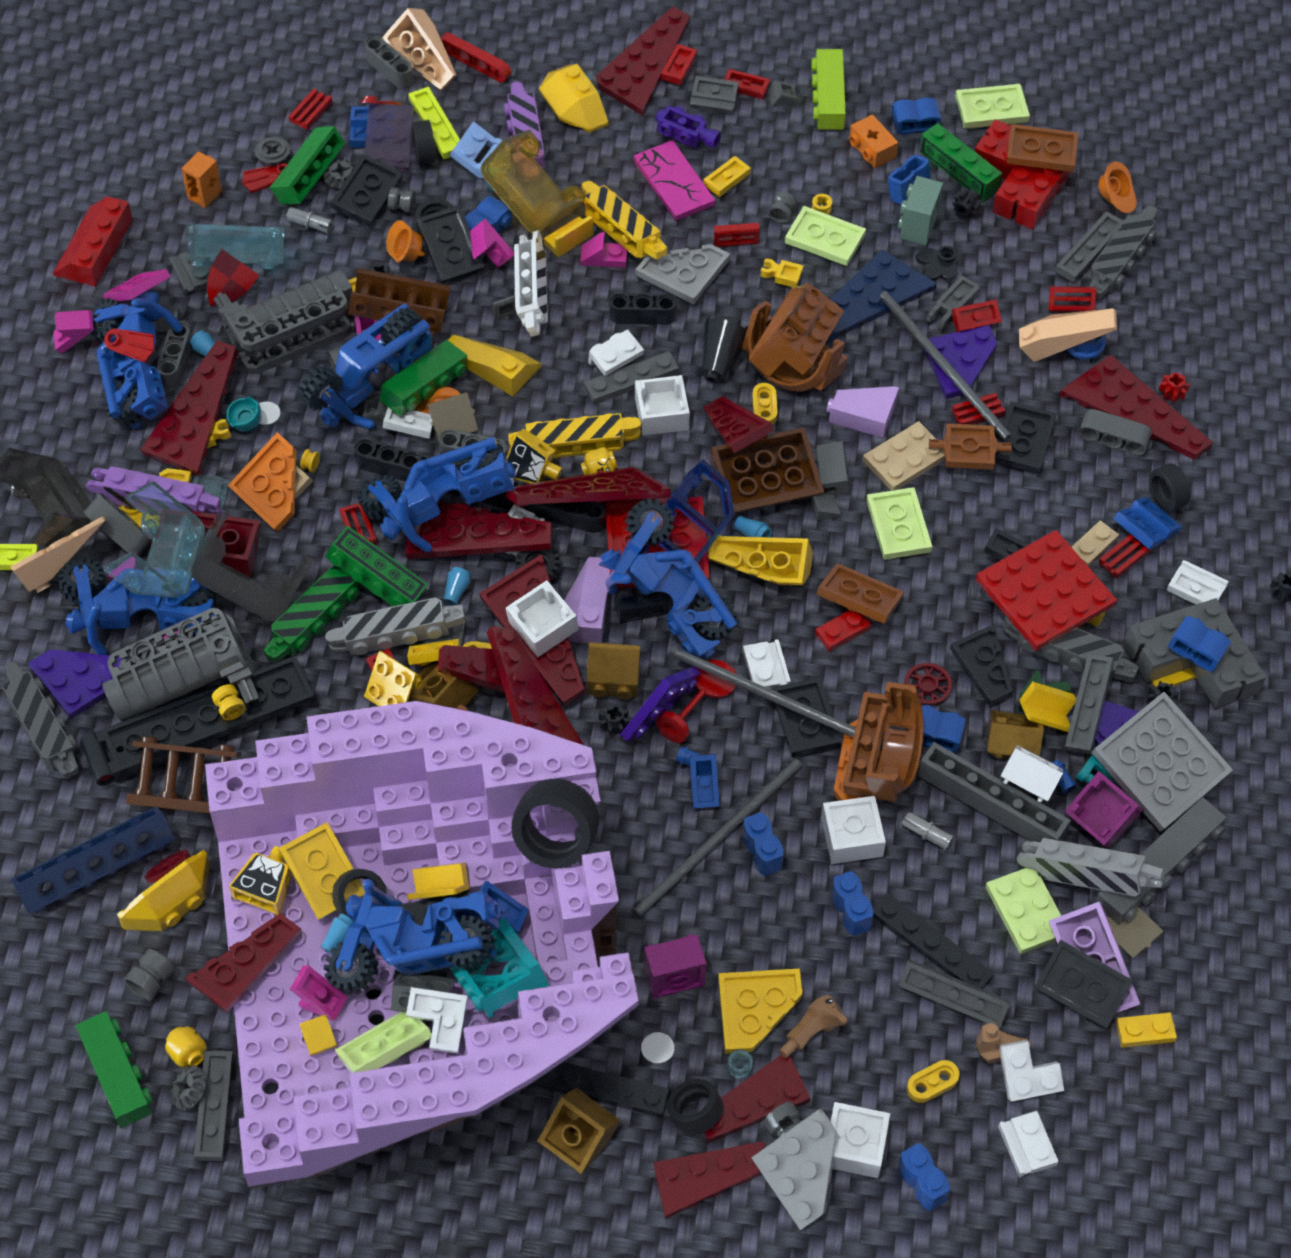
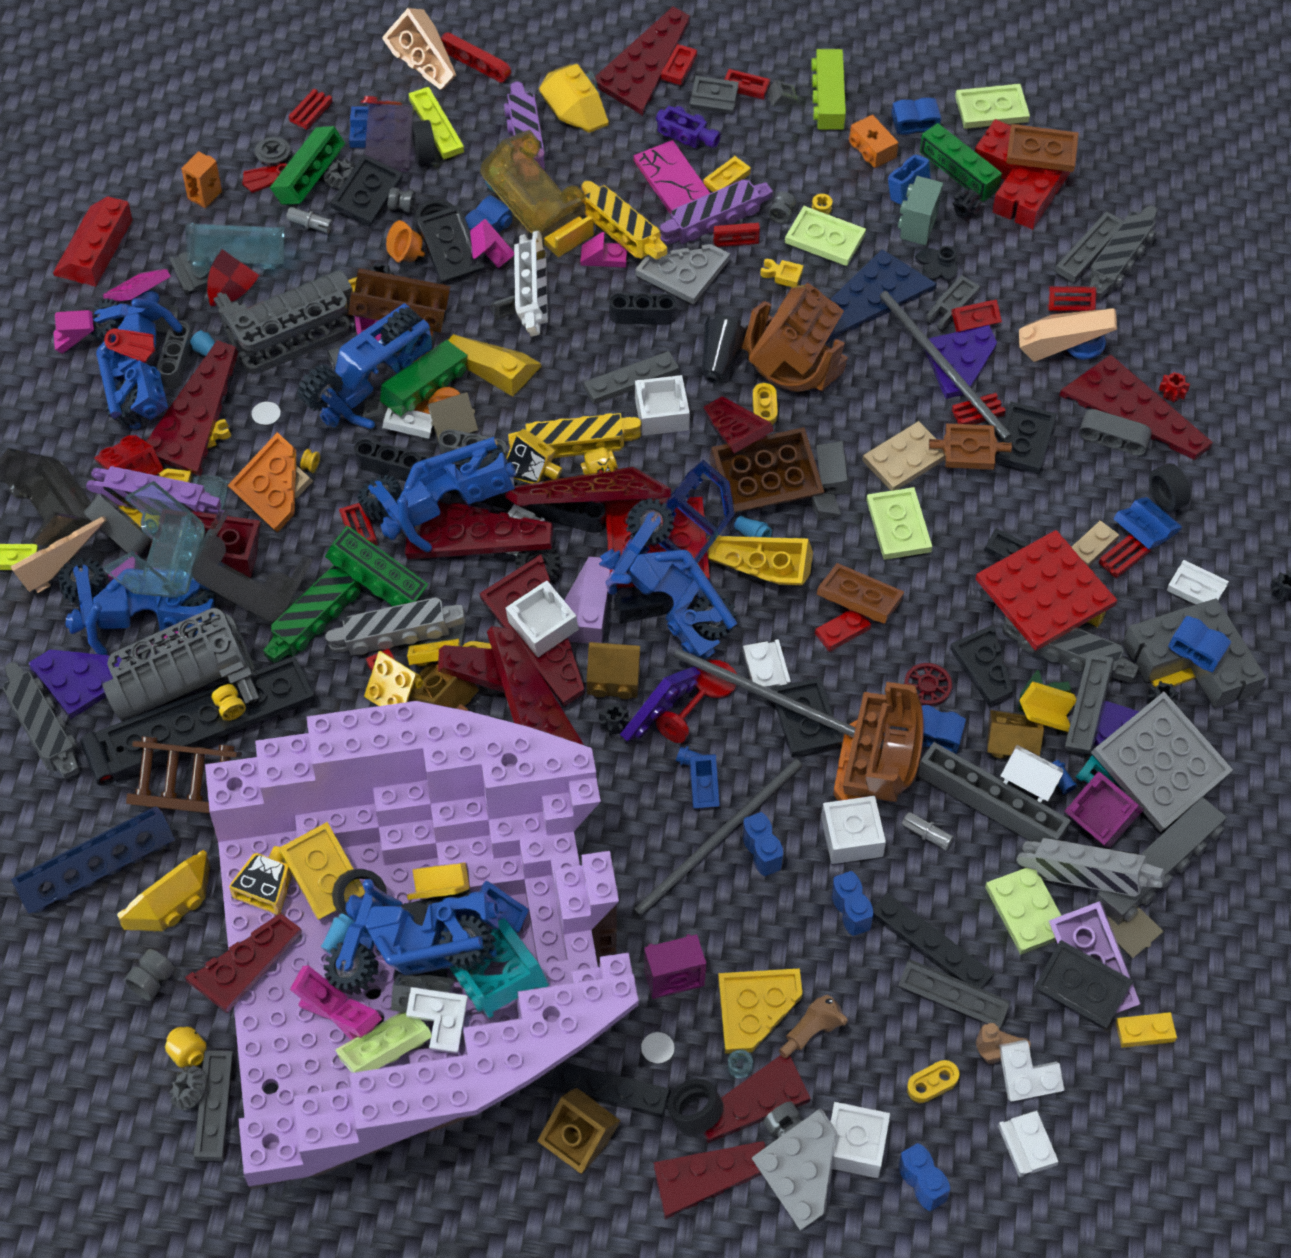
(114, 1070): green brick -> none
(131, 454): none -> red bracket
(166, 865): dark red wheel -> none
(244, 414): teal hair -> none
(318, 1035): yellow slope -> none
(355, 1018): none -> dark pink slope
(388, 62): dark grey beam -> none
(457, 582): dark azure cone -> none
(471, 145): light blue plate -> none
(539, 847): black tyre -> none
(615, 352): white bracket -> none
(714, 209): none -> medium lavender hinge
(864, 409): lavender slope -> none
(1117, 187): orange piece -> none

